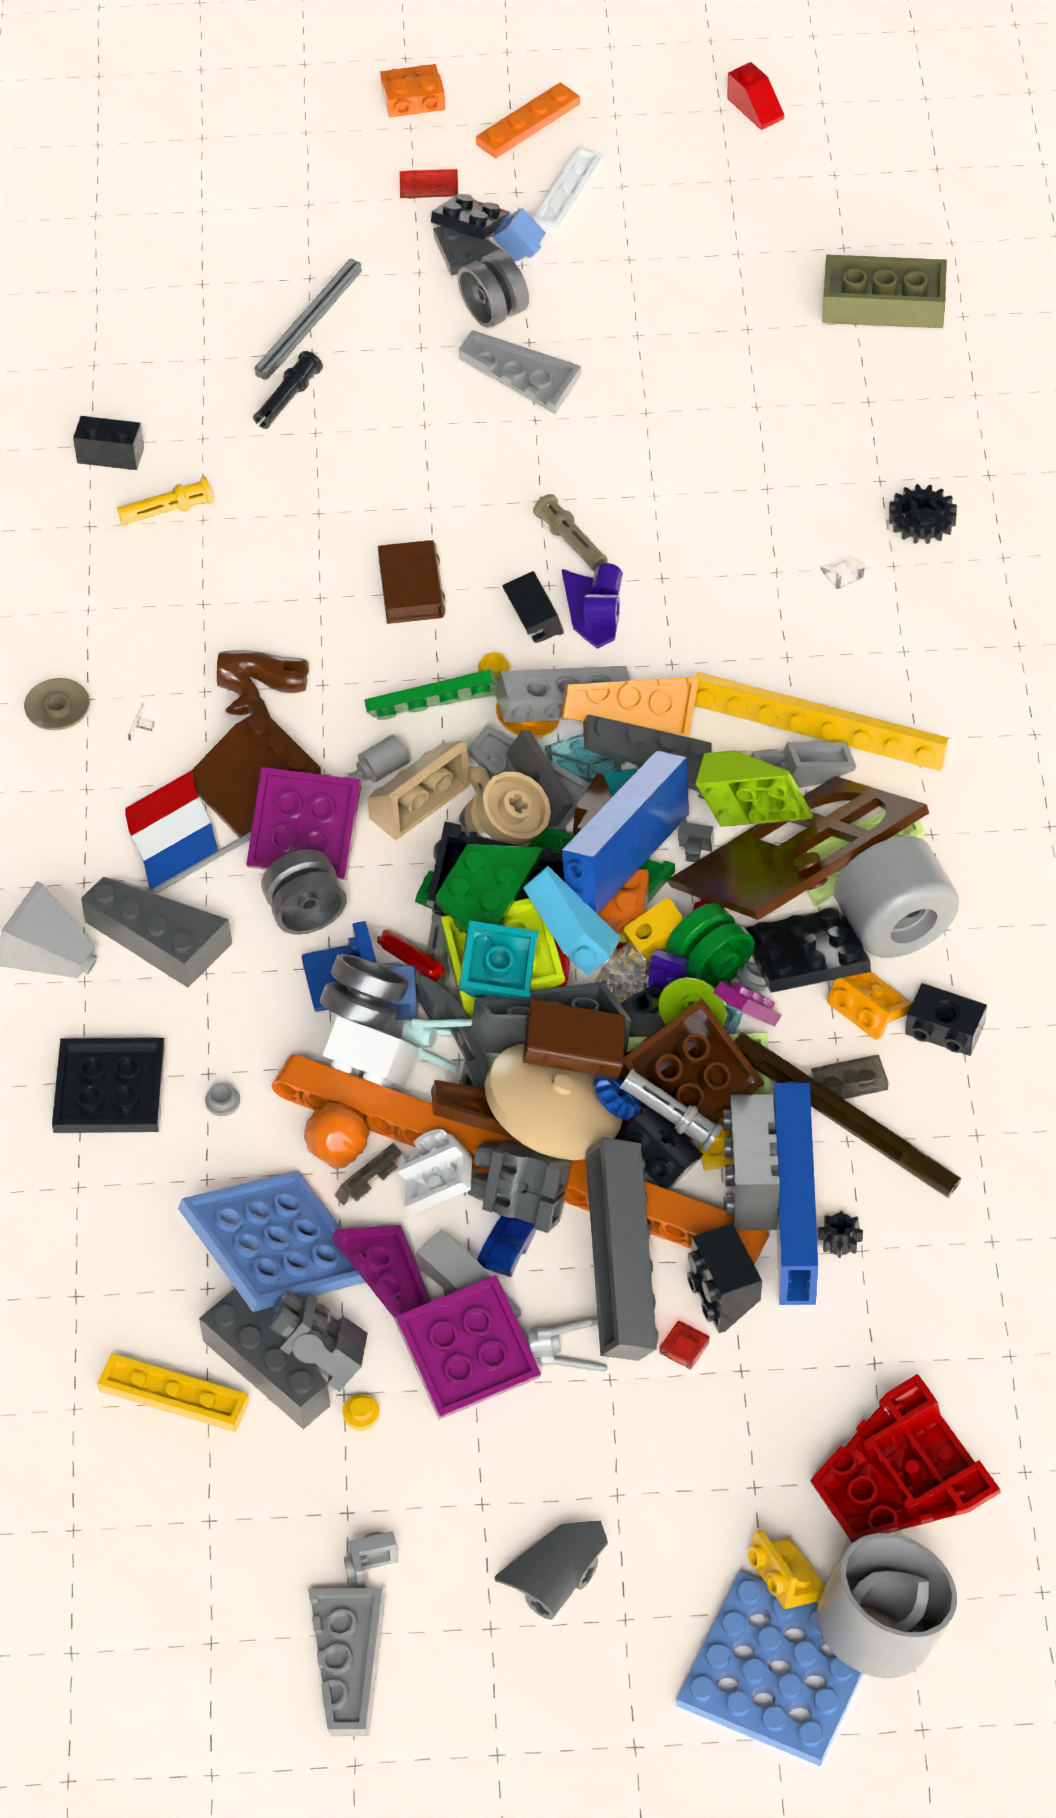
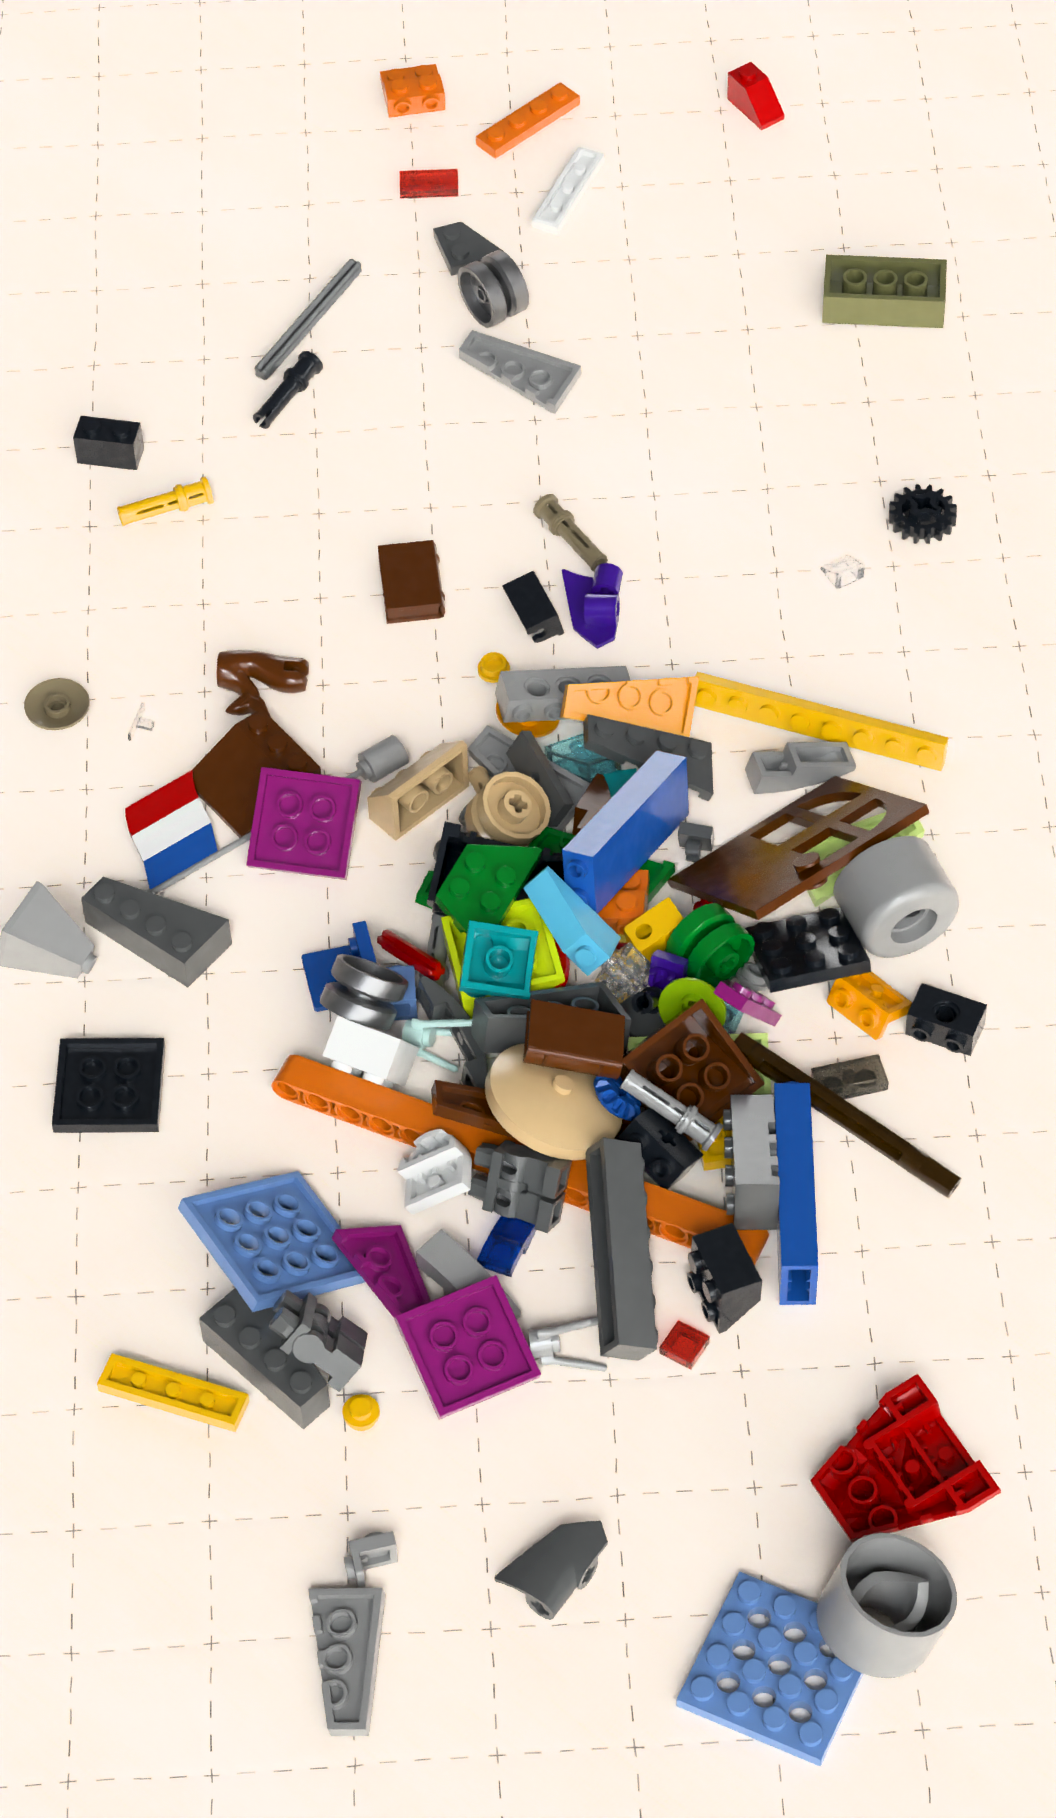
(222, 1099): light grey plate -> none
(303, 892): flat silver wheel -> none
(336, 1134): orange hair -> none
(379, 1167): clear smoke plate -> none
(434, 694): green wing -> none
(469, 216): black plate -> none
(519, 235): medium blue brick -> none
(749, 790): lime slope -> none
(784, 1571): yellow bracket -> none
(840, 1234): black gear -> none

